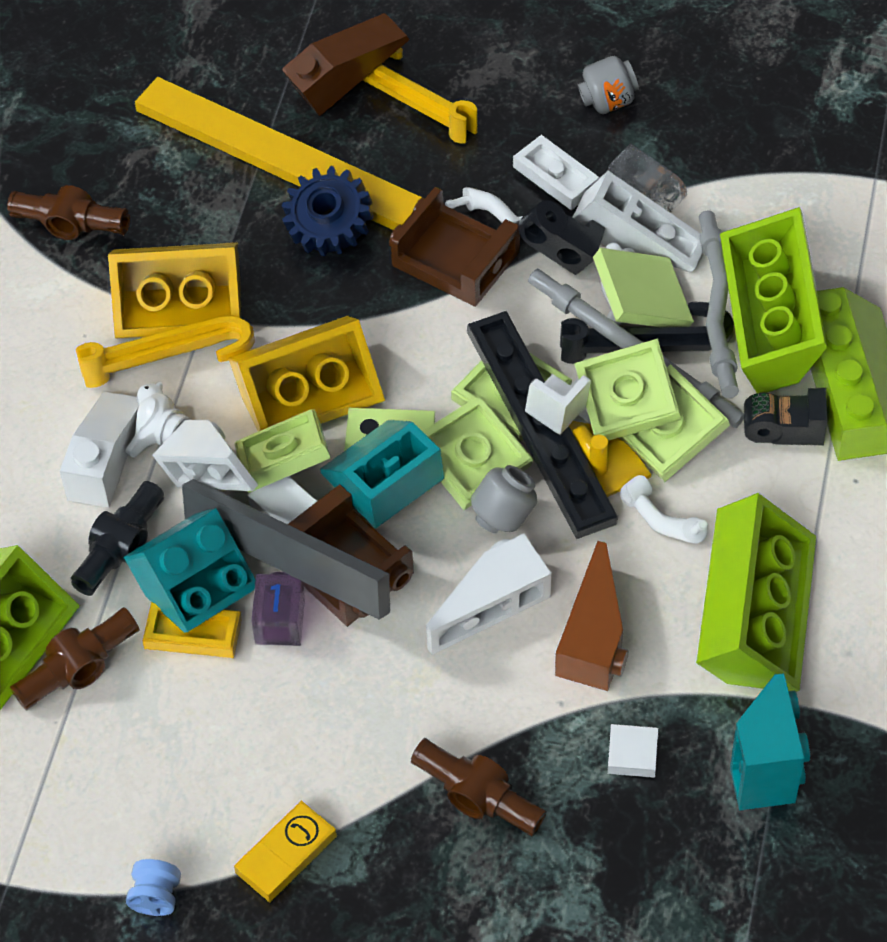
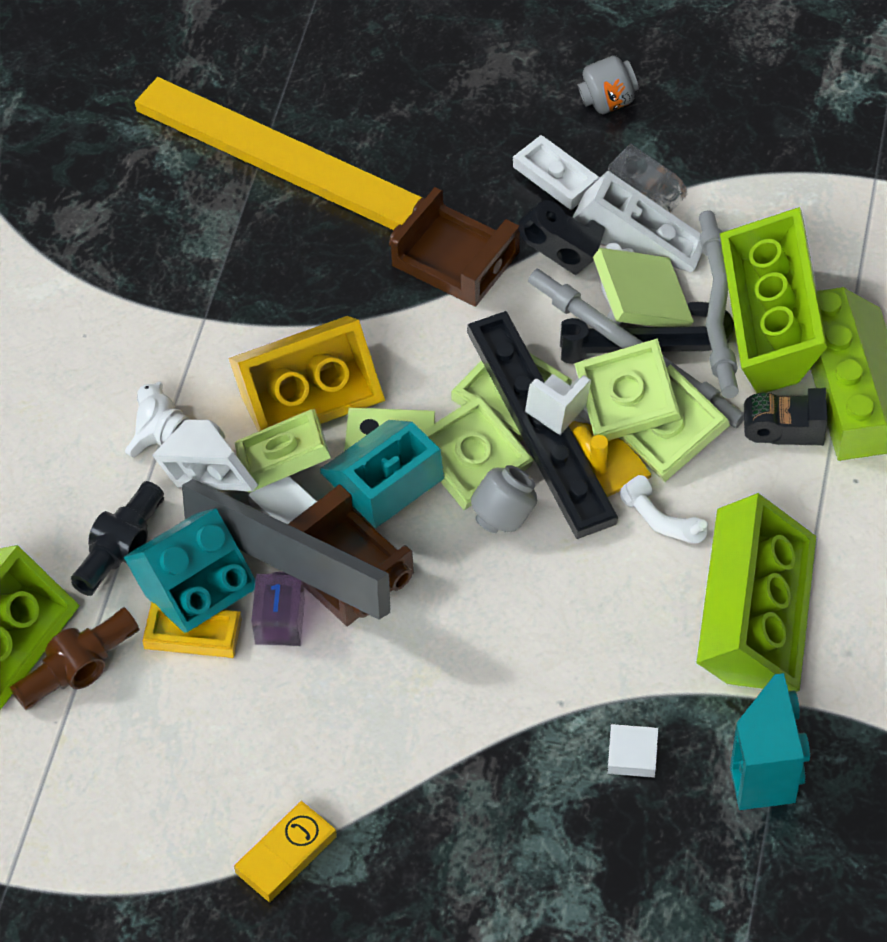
(68, 212): reddish brown pin -> none
(98, 362): yellow piece -> none
(98, 450): white slope -> none
(153, 887): light blue wheel -> none
(173, 287): yellow slope -> none
(320, 194): dark blue gear -> none
(343, 60): reddish brown slope -> none
(457, 116): yellow piece -> none
(478, 787): reddish brown pin -> none
(486, 201): white piece -> none
(495, 588): white slope -> none
(593, 635): dark orange slope -> none

